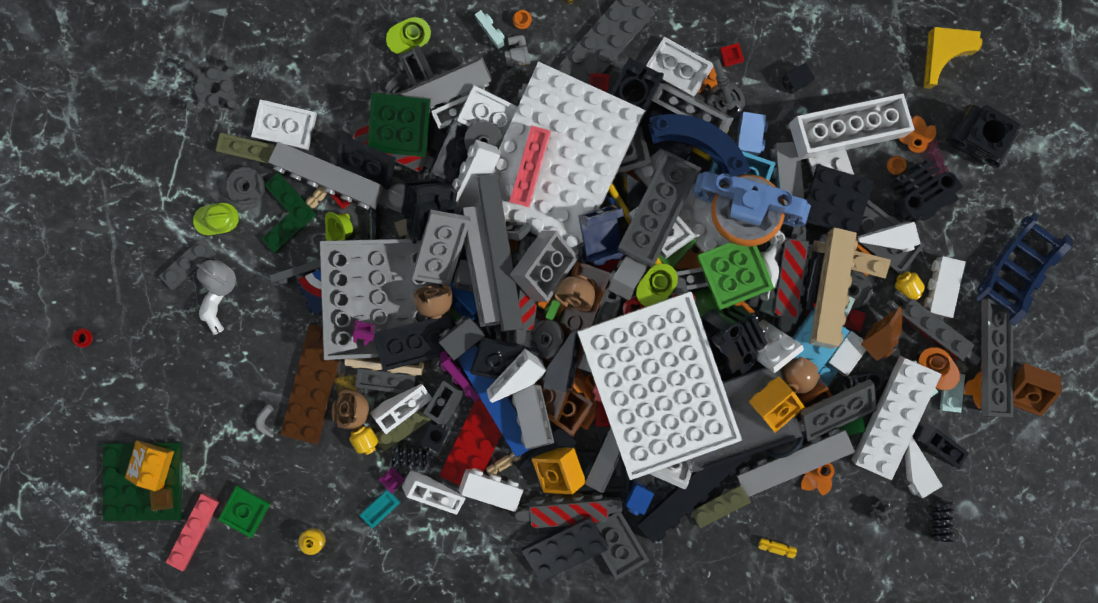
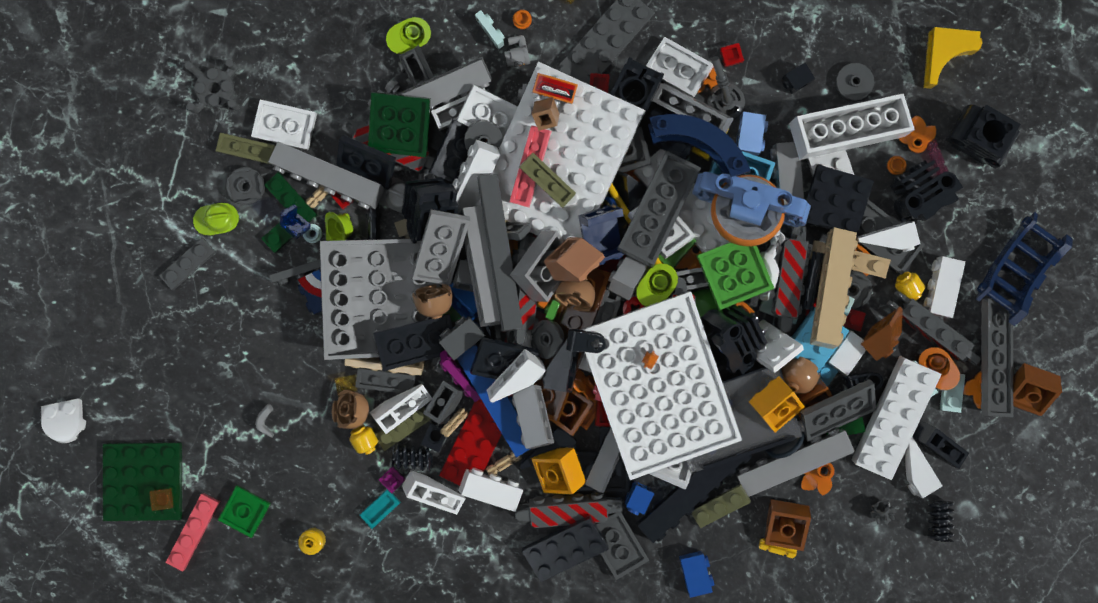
(63, 420): none -> white slope
(77, 338): red plate -> none
(149, 466): light orange slope -> none
(209, 311): white arm -> none
(216, 277): light grey piece -> none
(293, 222): none -> clear blue bracket
(310, 390): reddish brown plate -> none
(317, 237): none -> light aqua plate
(363, 331): magenta tile -> none
(454, 422): none -> tan axle
(545, 113): none -> medium nougat brick
(547, 180): none -> olive plate
(555, 88): none -> slope
(573, 260): none -> nougat slope
(581, 340): none -> black piece
(650, 359): none -> orange plate
(695, 574): none -> blue brick
(787, 525): none -> dark orange slope
(846, 87): none -> dark grey plate

